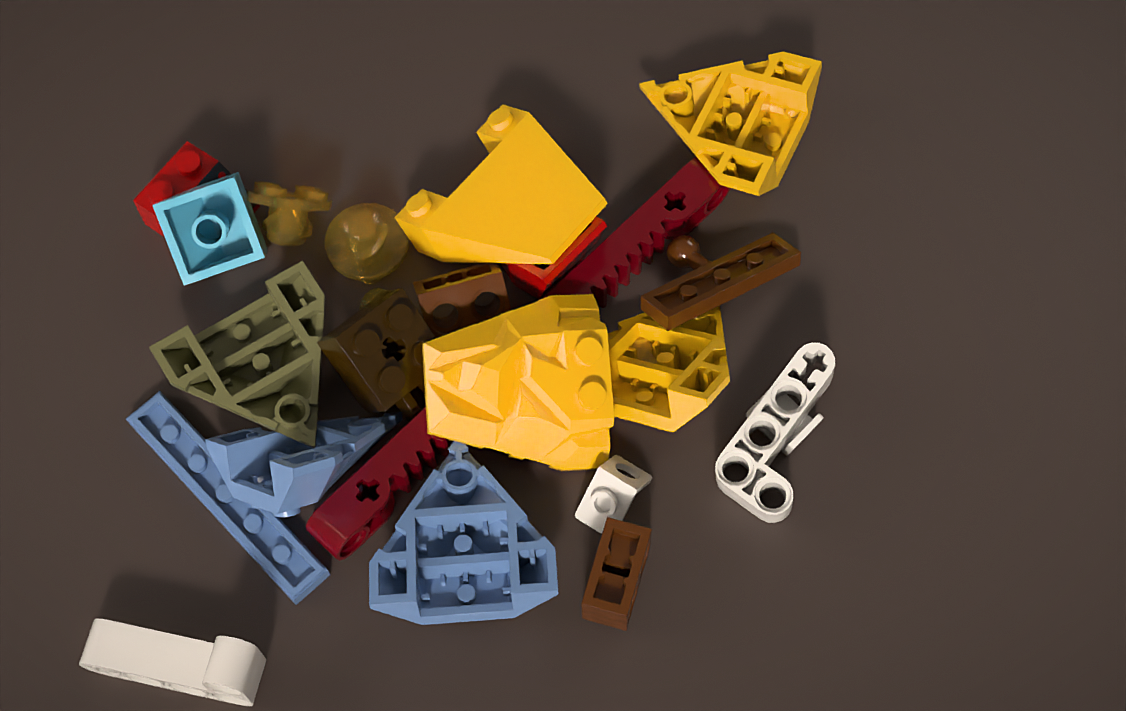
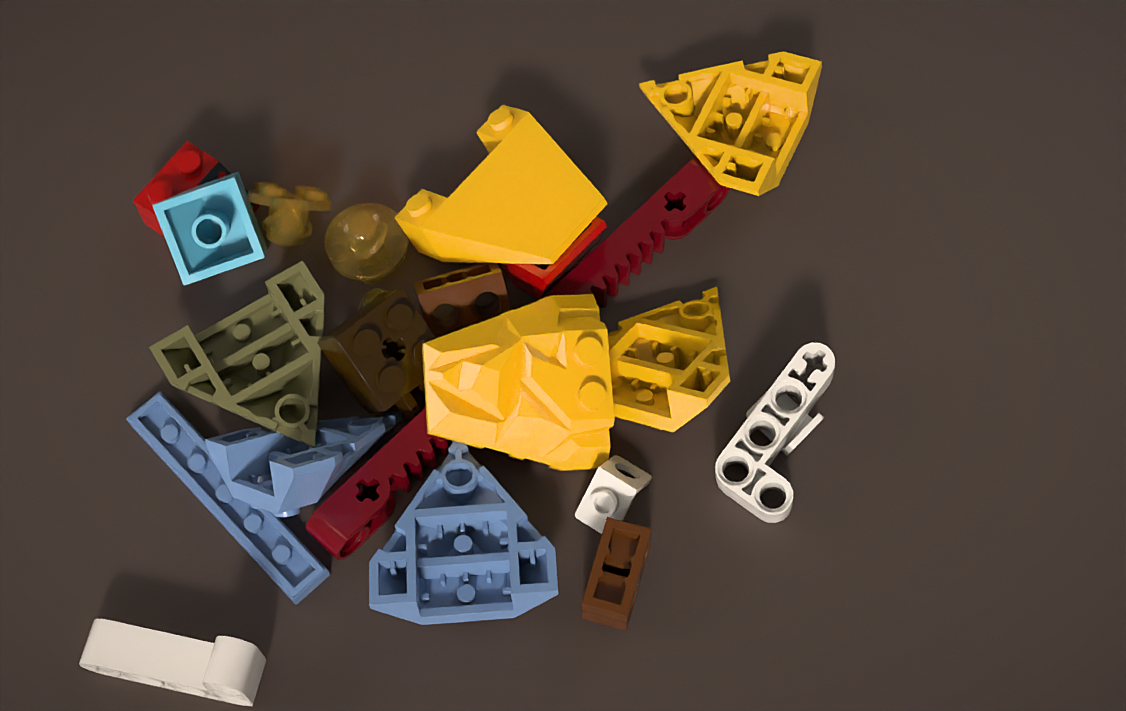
(715, 281): reddish brown plate -> none

